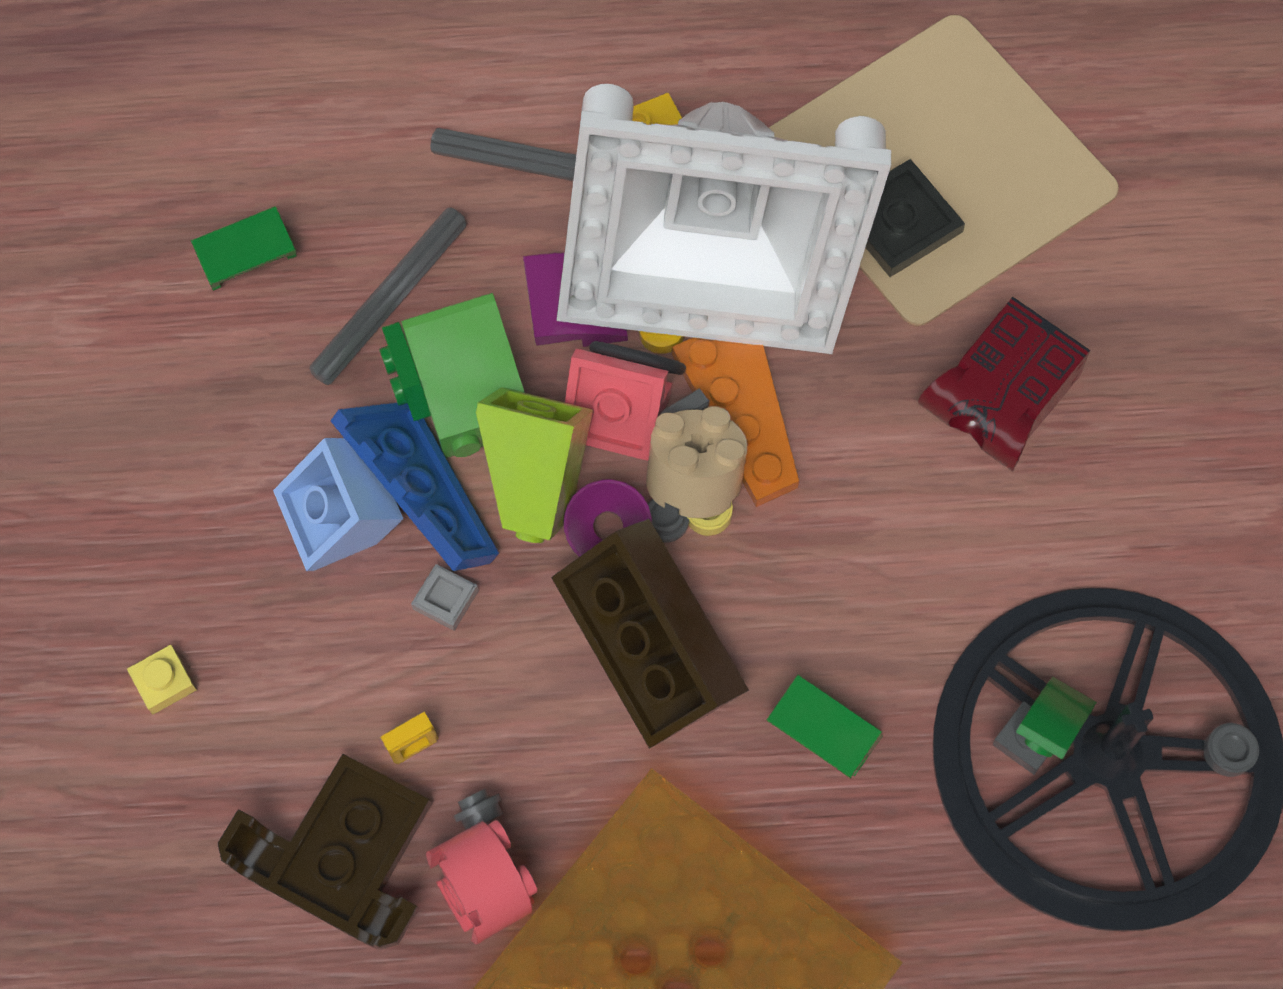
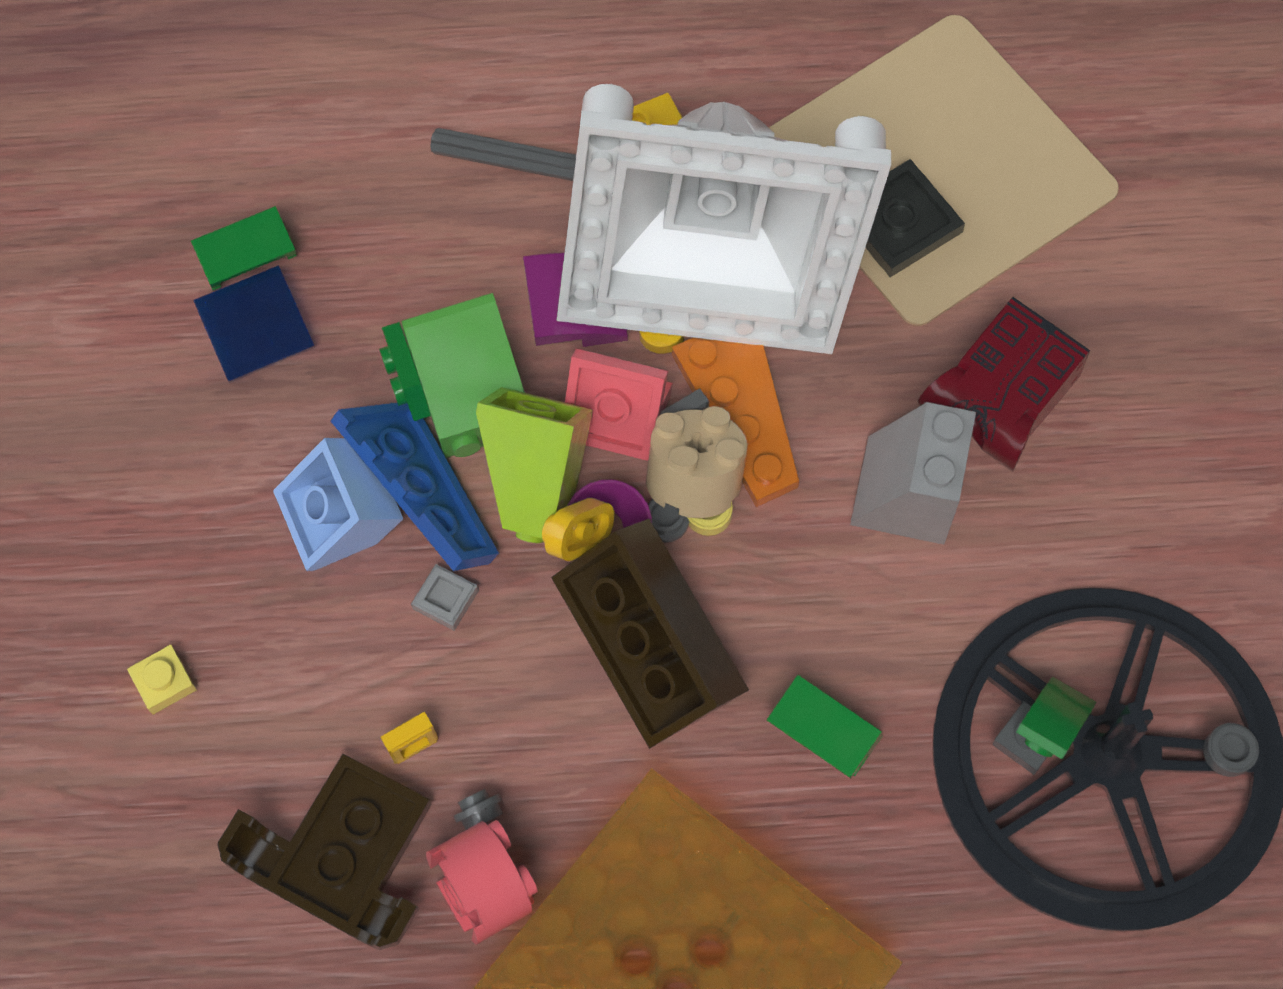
(254, 324): none -> clear blue slope
(387, 296): dark grey axle -> none
(577, 528): none -> yellow plate
(637, 356): black tyre -> none
(915, 473): none -> light grey slope

